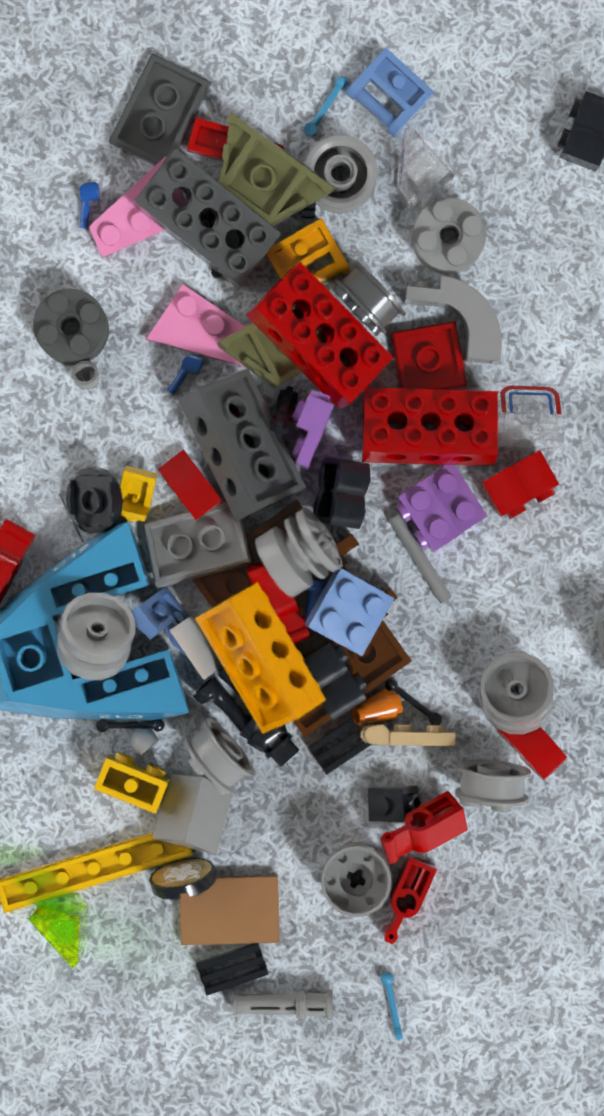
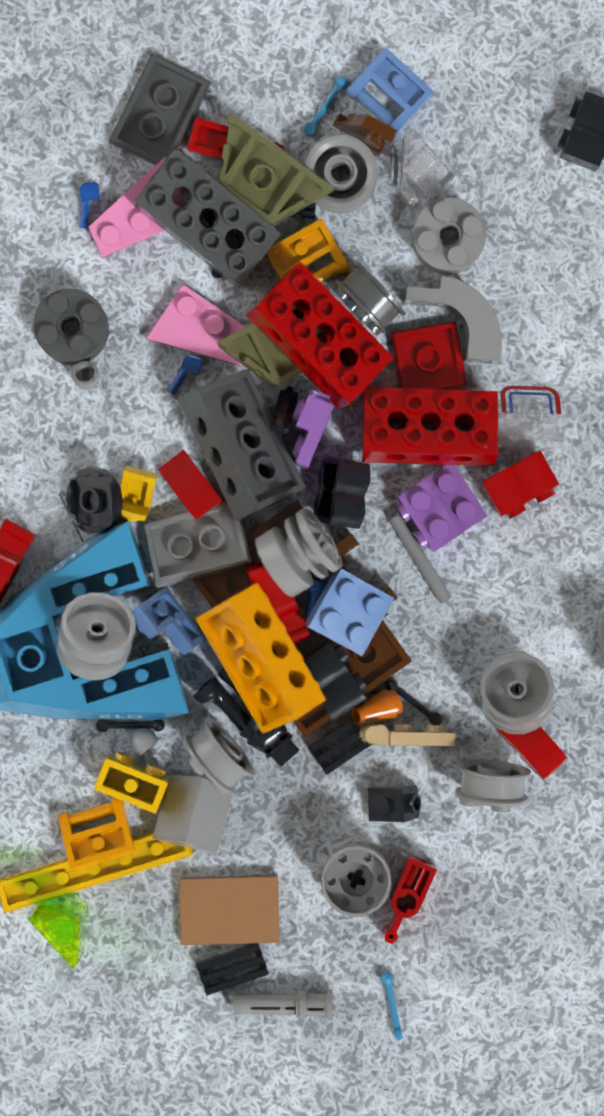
(98, 843): none -> light orange plate
(182, 876): tile -> none
(196, 646): white sticker -> none
(369, 130): none -> reddish brown wing
(426, 828): red piece -> none

